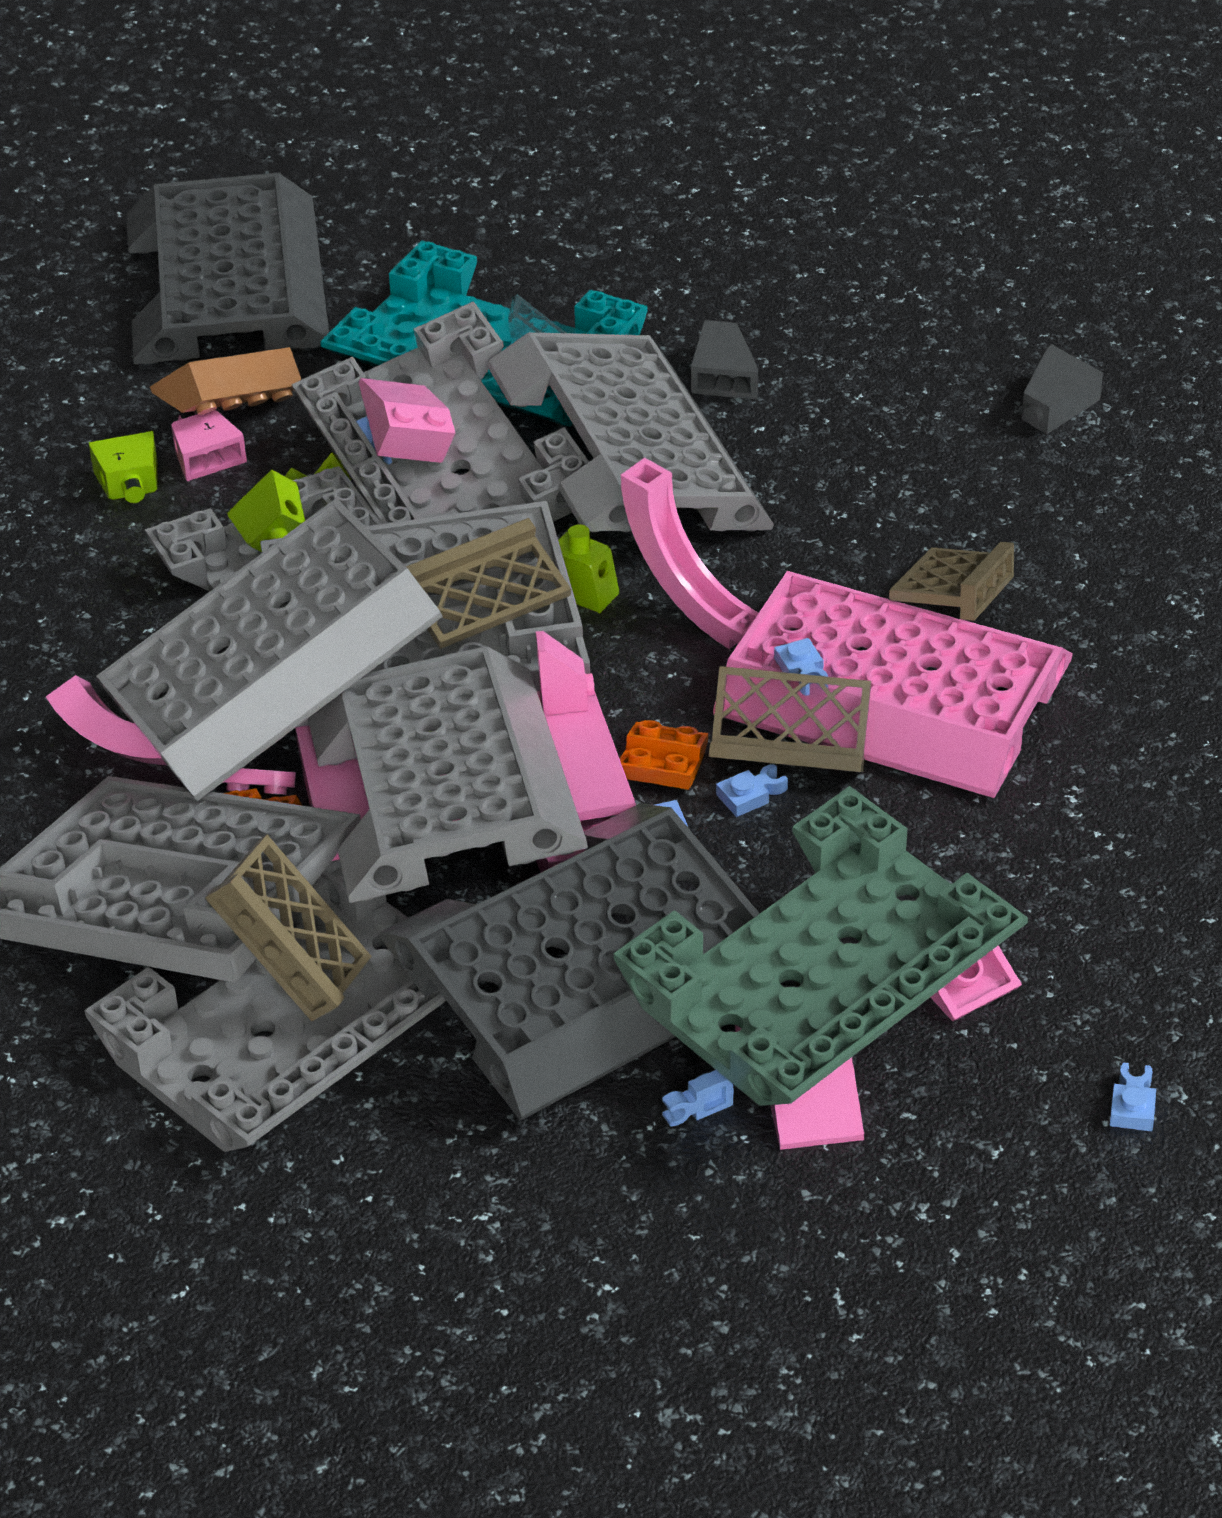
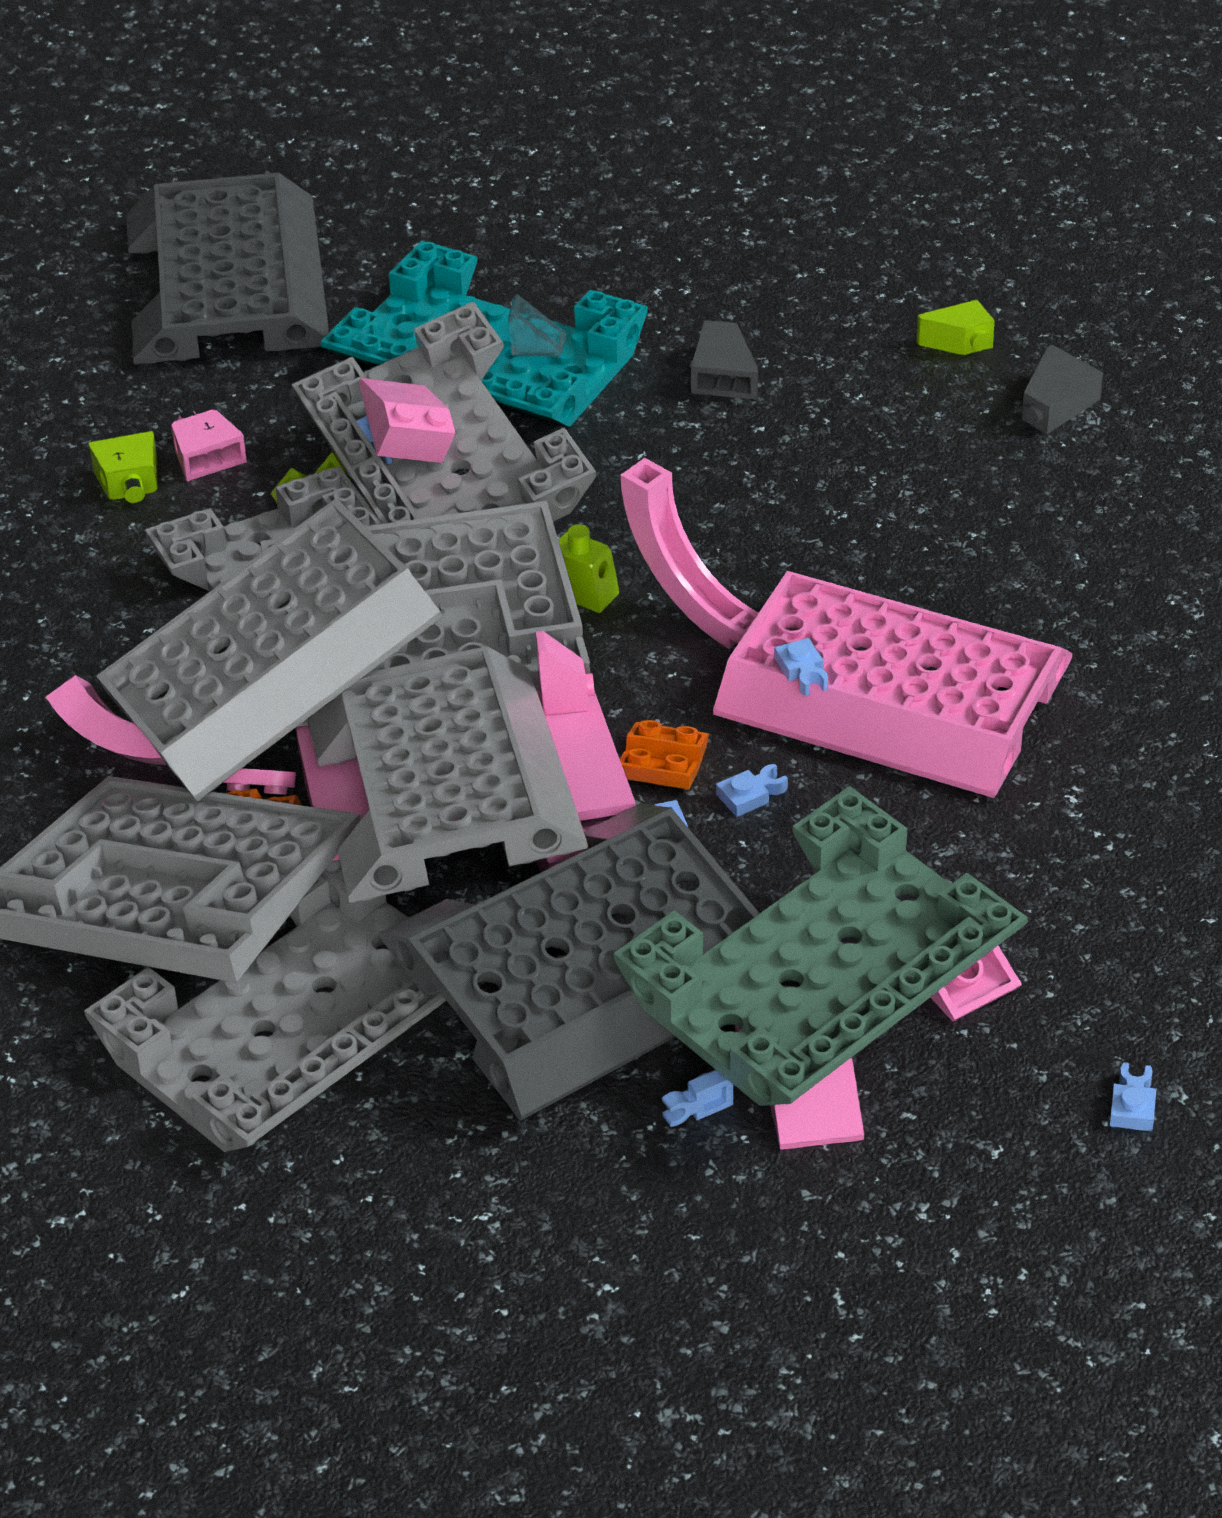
(230, 381): medium nougat slope -> none
(268, 510): lime torso -> none
(275, 942): dark tan fence -> none
(470, 562): dark tan fence -> none
(626, 410): light grey slope -> none
(785, 752): dark tan fence -> none
(957, 329): none -> lime slope
(957, 579): dark tan fence -> none

